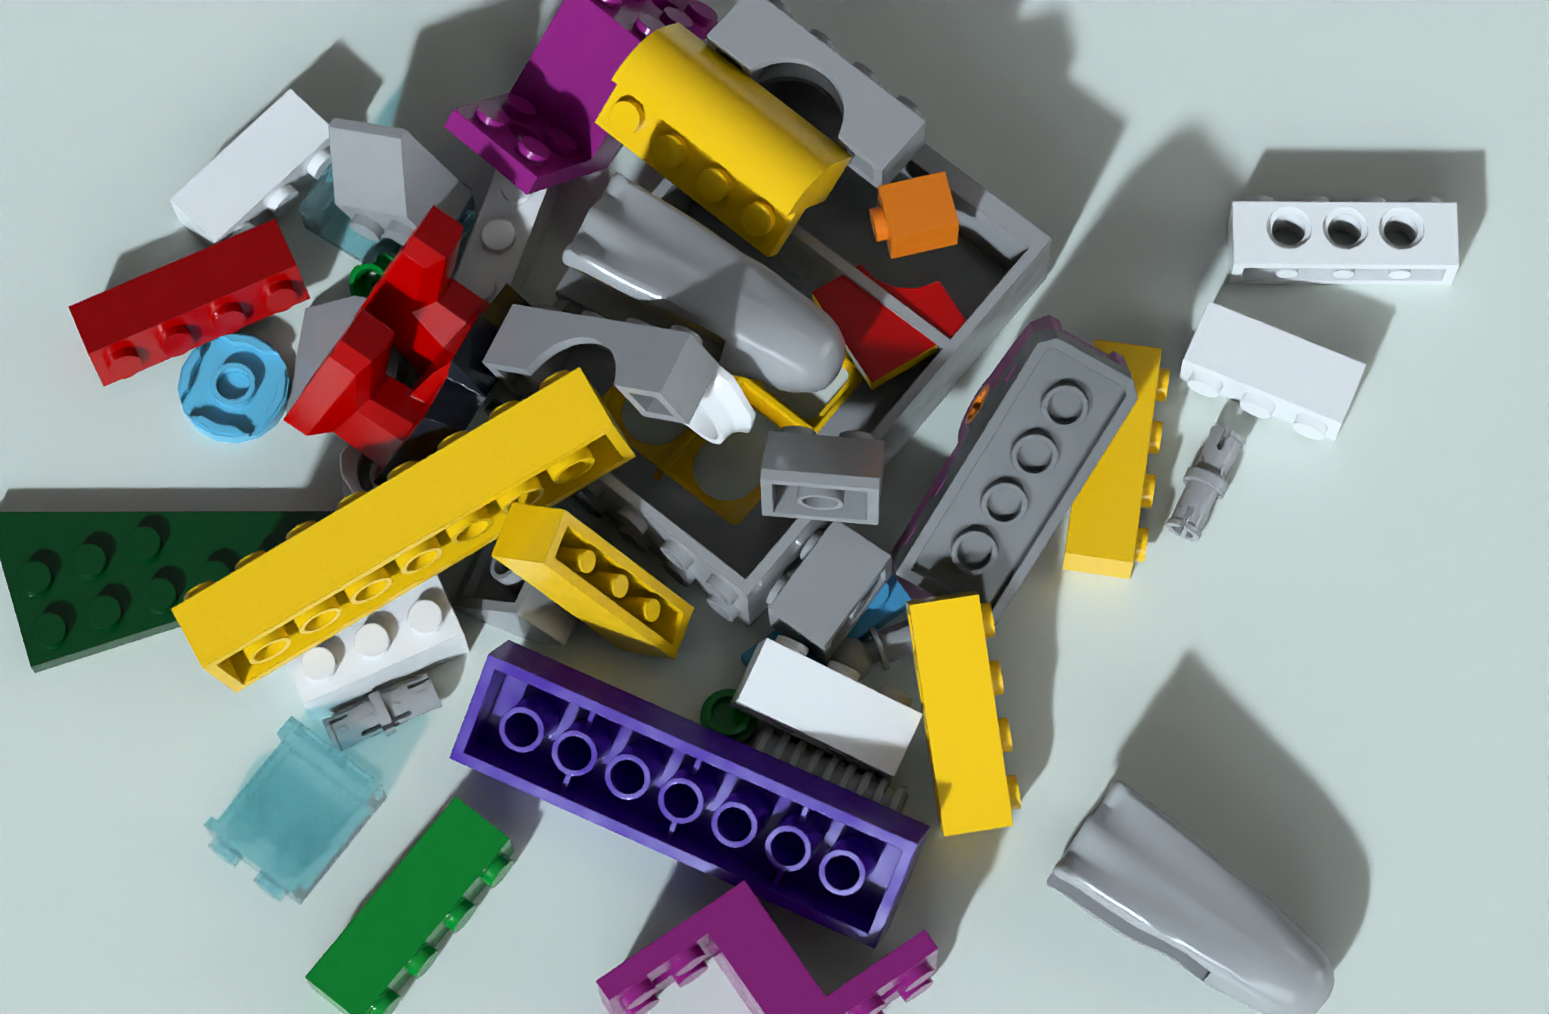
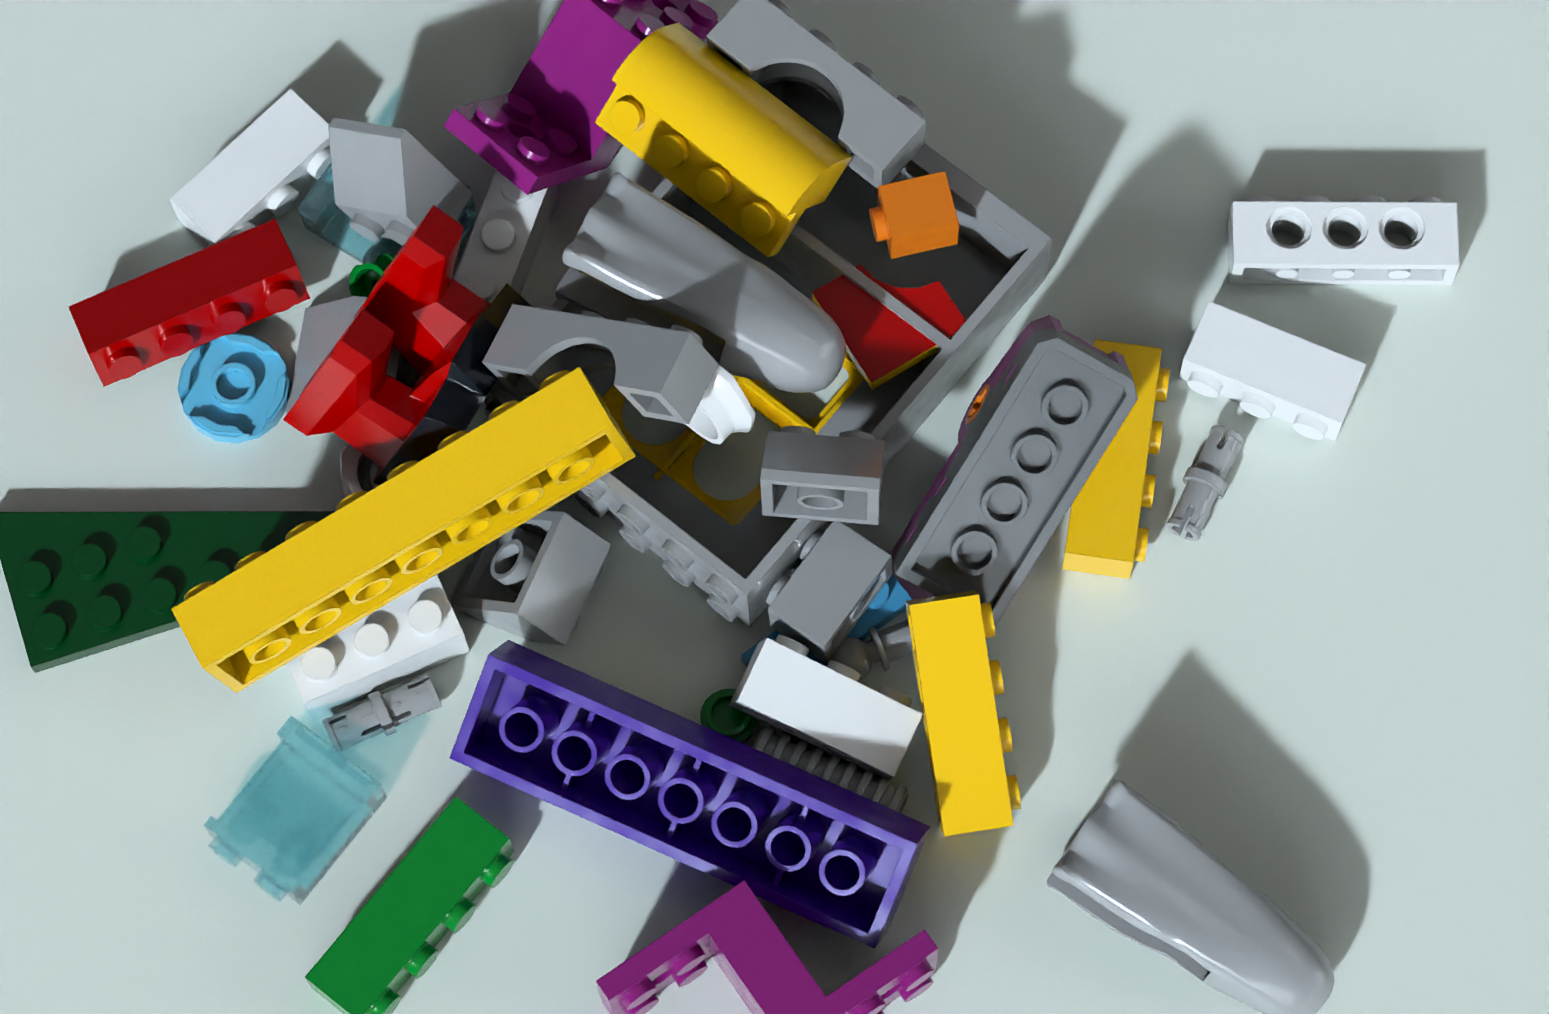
(592, 580): yellow brick -> none

